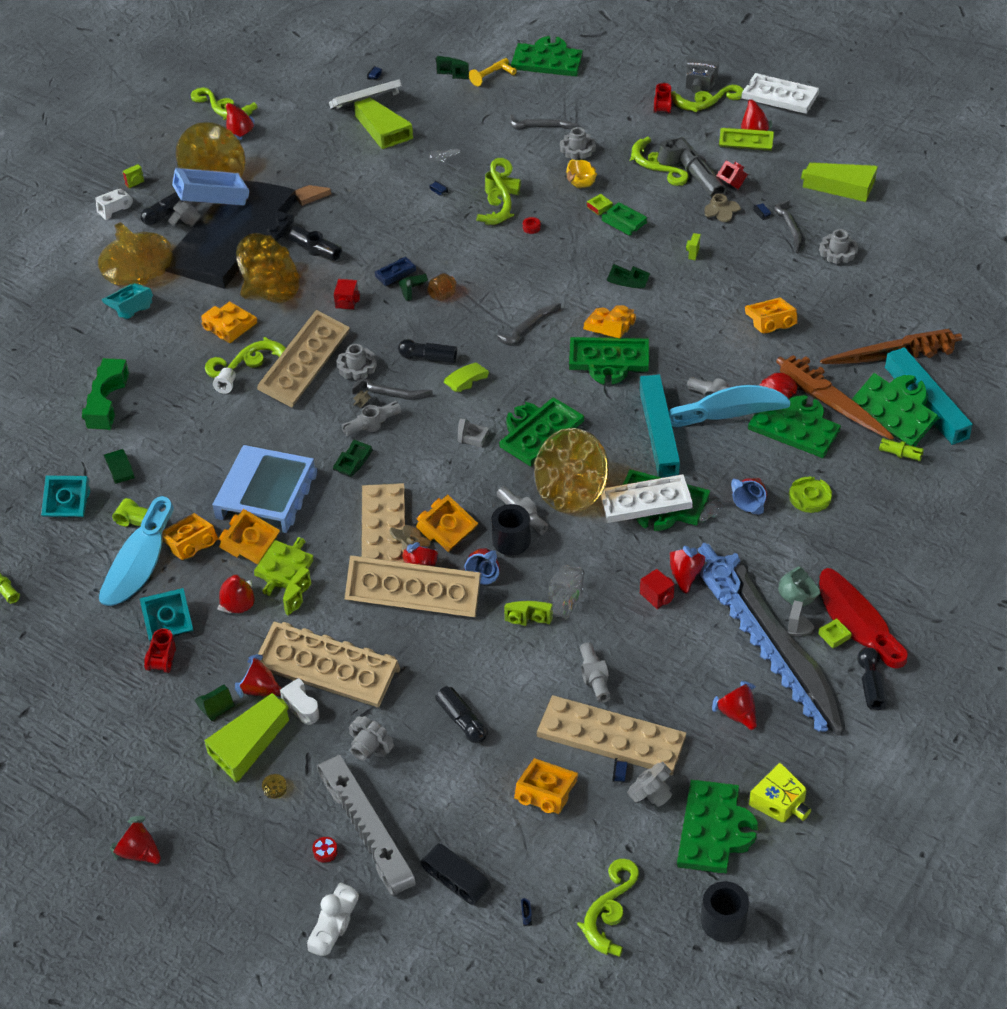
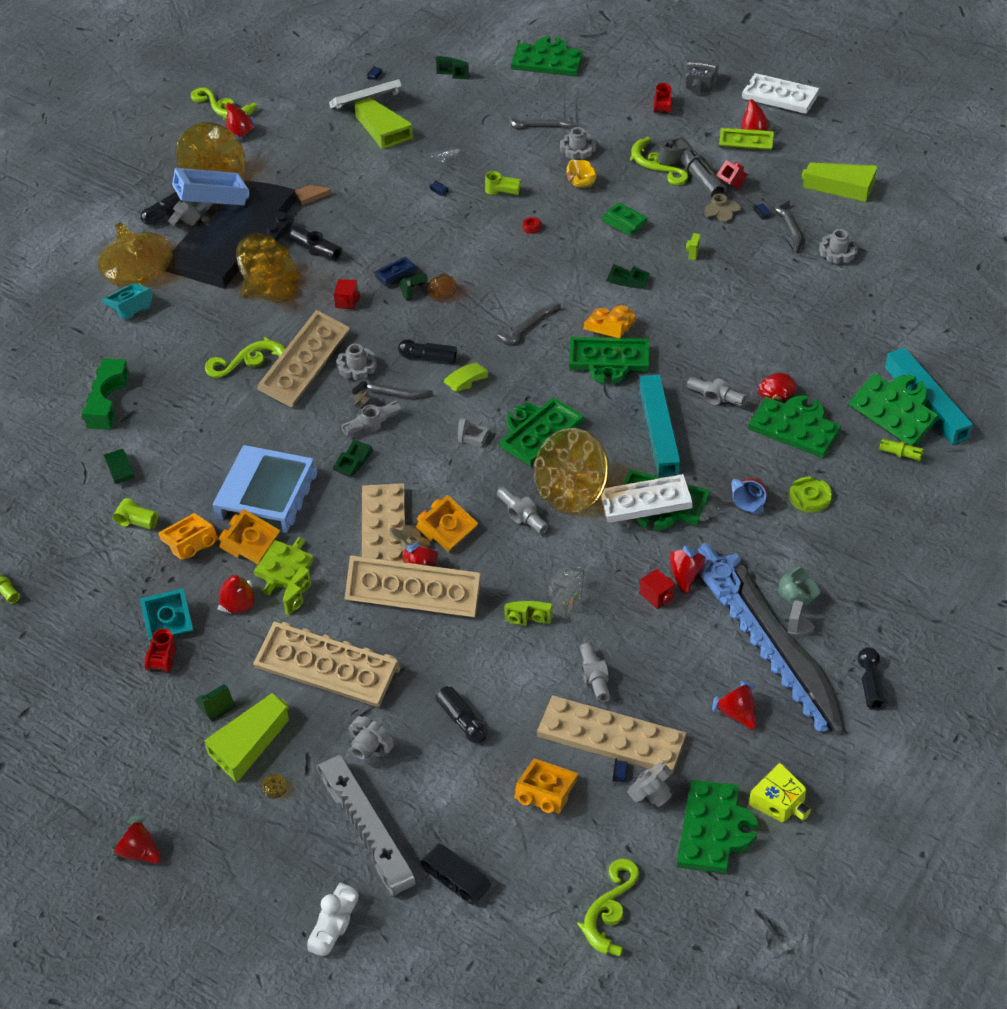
(65, 496): teal slope -> none
(112, 202): white leg -> none
(133, 176): lime plate -> none
(137, 556): medium azure plant -> none
(224, 382): white bush -> none
(228, 321): light orange plate -> none
(258, 680): red hat -> none
(299, 703): white leg -> none
(325, 849): red tile -> none
(476, 77): yellow piece -> none
(486, 563): medium blue hat -> none
(501, 191): lime plant -> none
(511, 529): black piece -> none
(526, 912): dark blue piece -> none
(599, 204): lime plate -> none
(709, 99): lime plant -> none
(724, 911): black piece -> none
(728, 404): medium azure plant -> none
(772, 315): light orange plate -> none
(817, 387): dark orange piece -> none
(835, 633): lime plate -> none
(859, 617): red plant -> none
(926, 342): dark orange piece -> none

